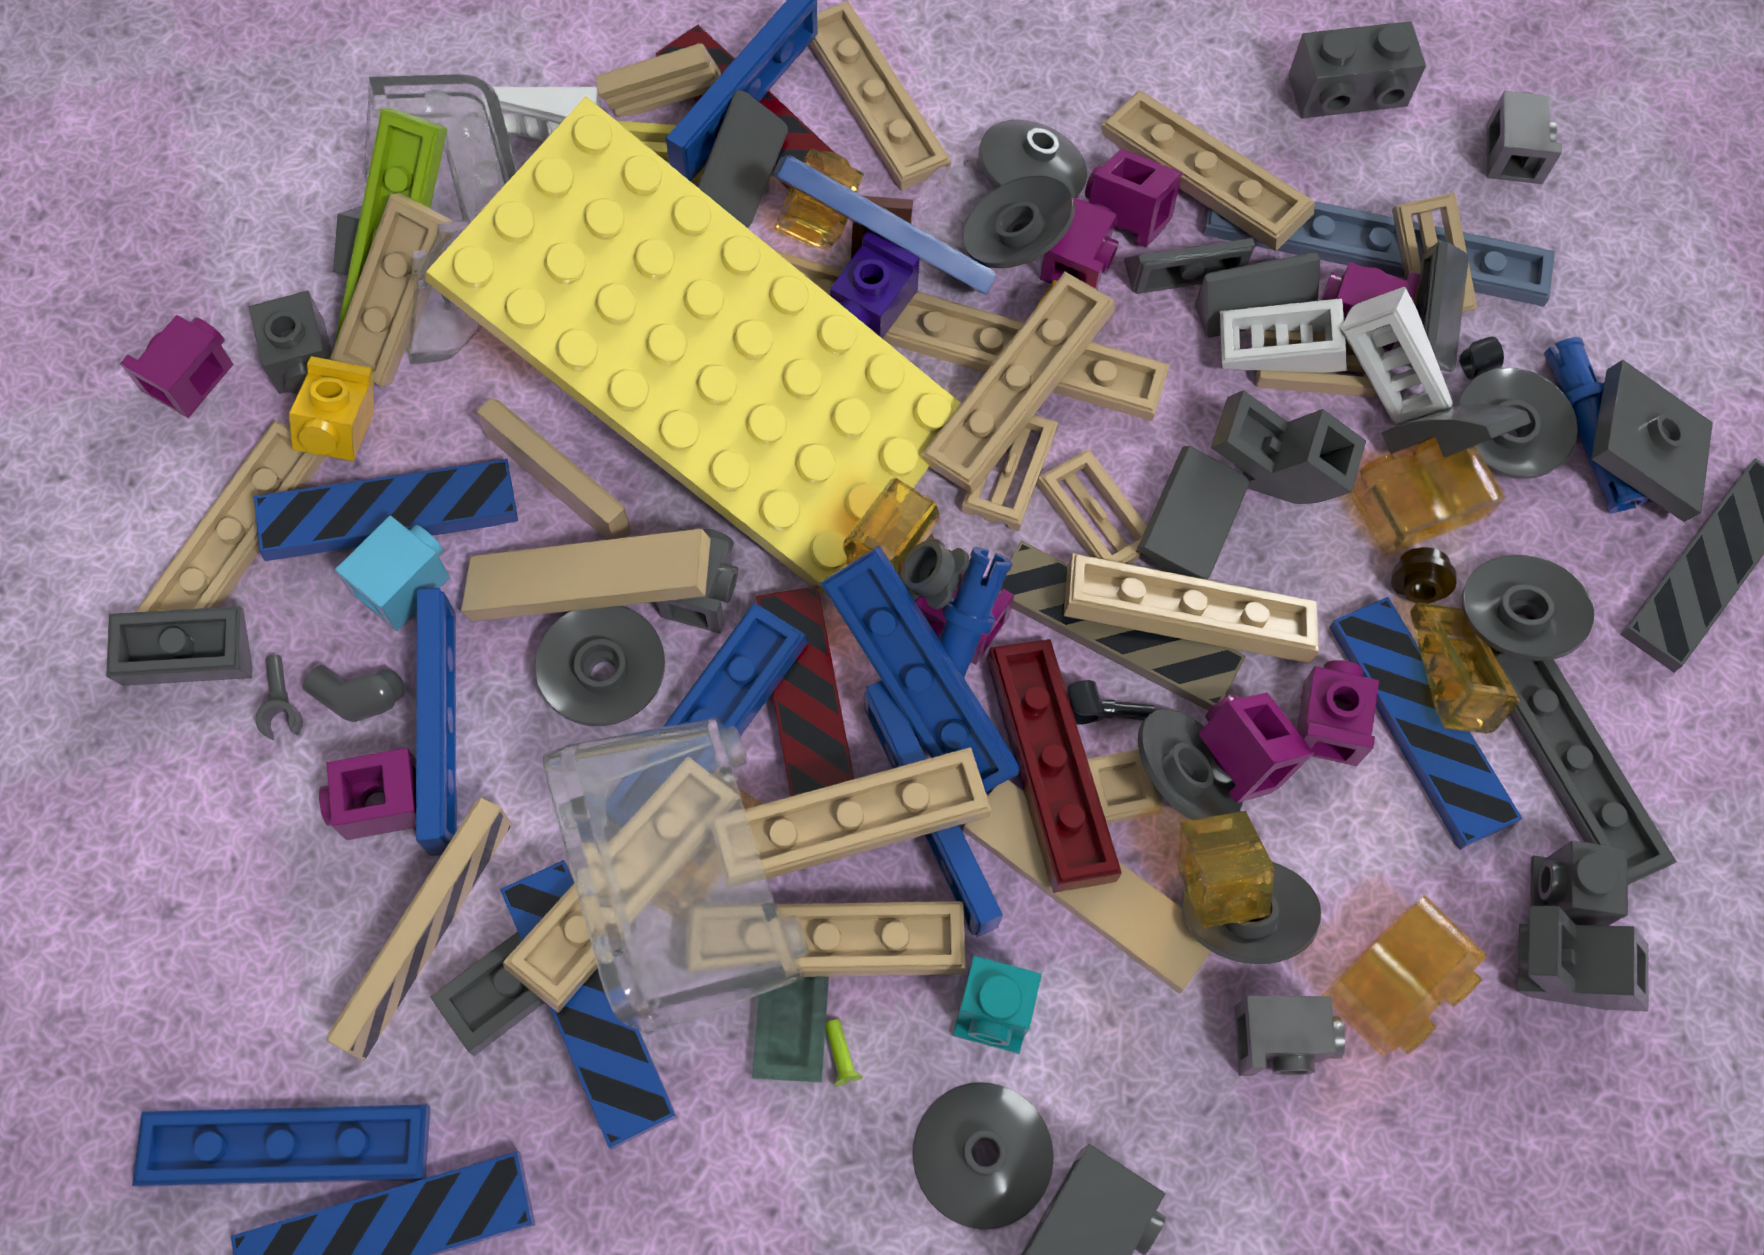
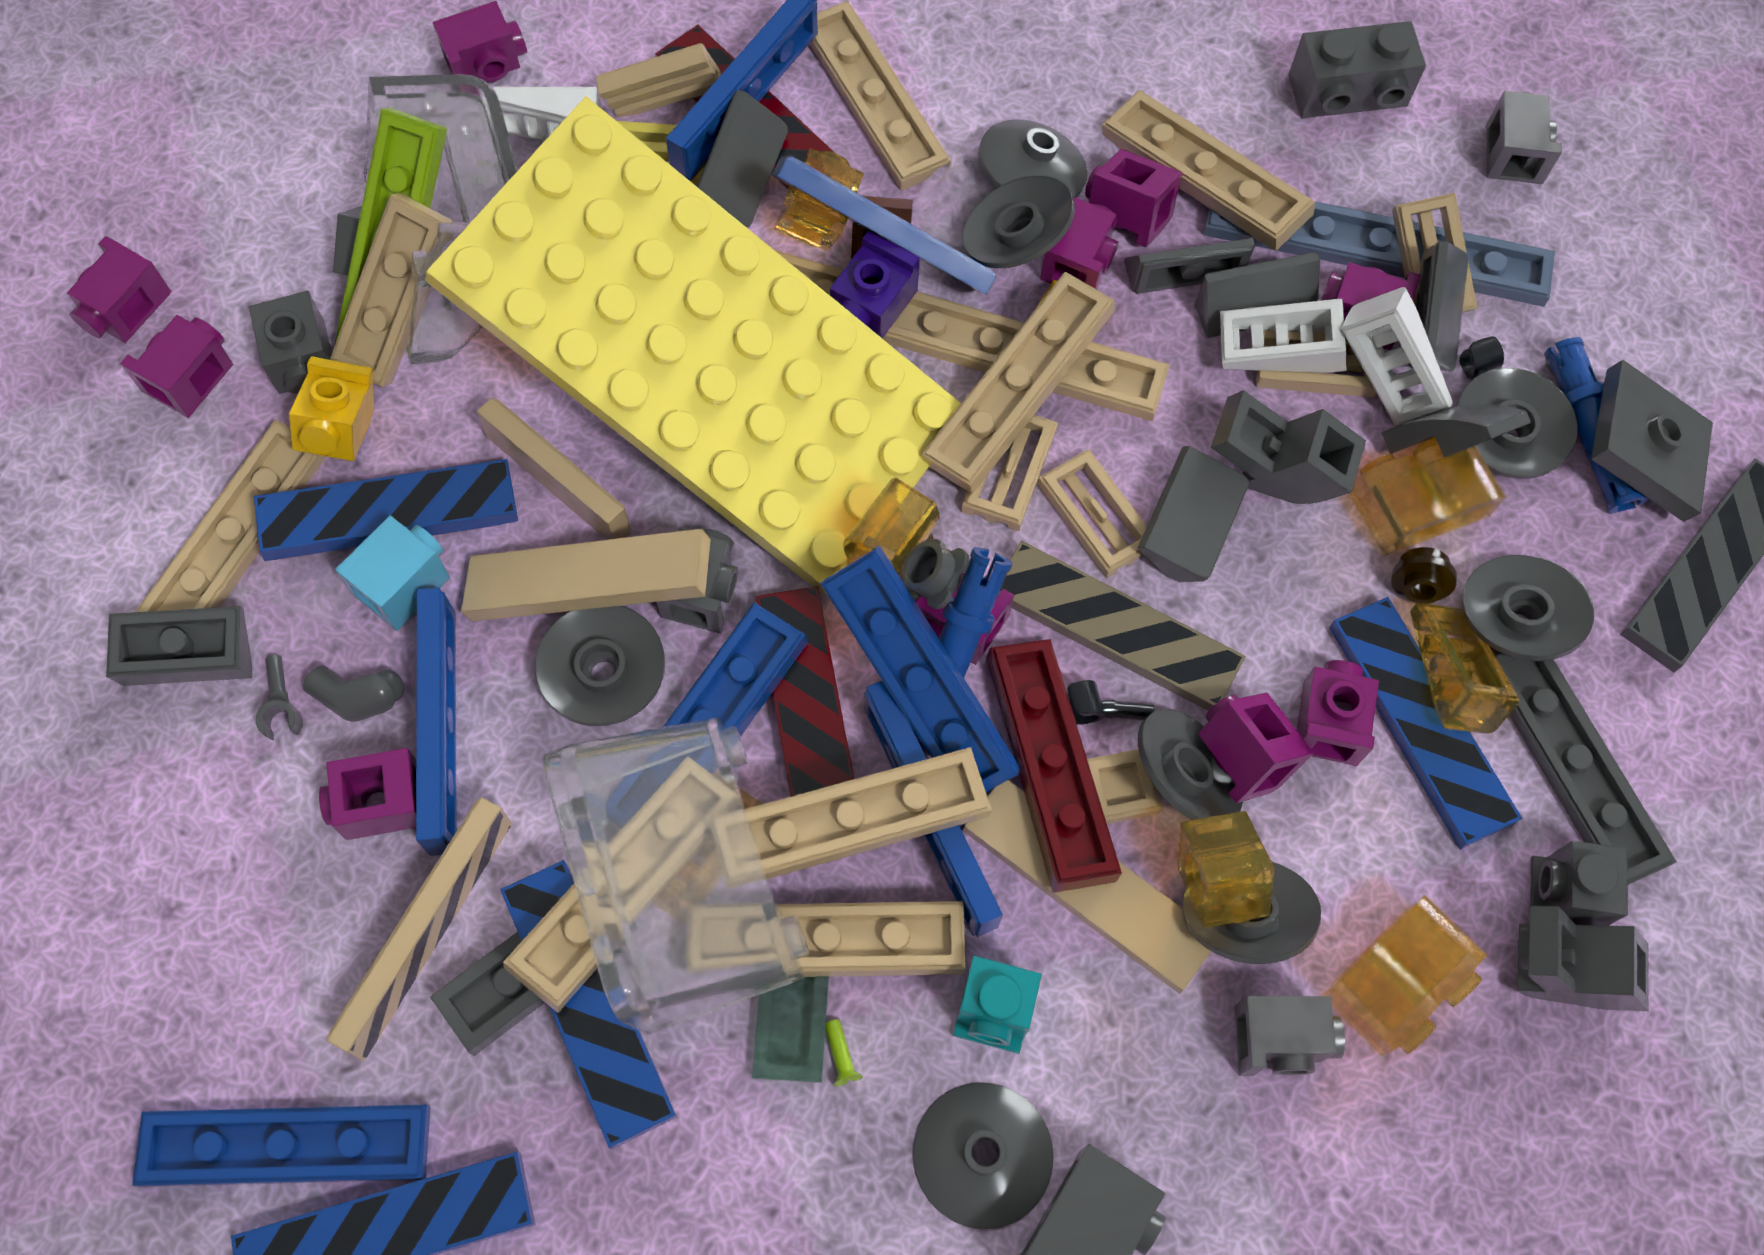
(117, 292): none -> magenta brick
(480, 42): none -> magenta brick
(1191, 608): tan tile -> none

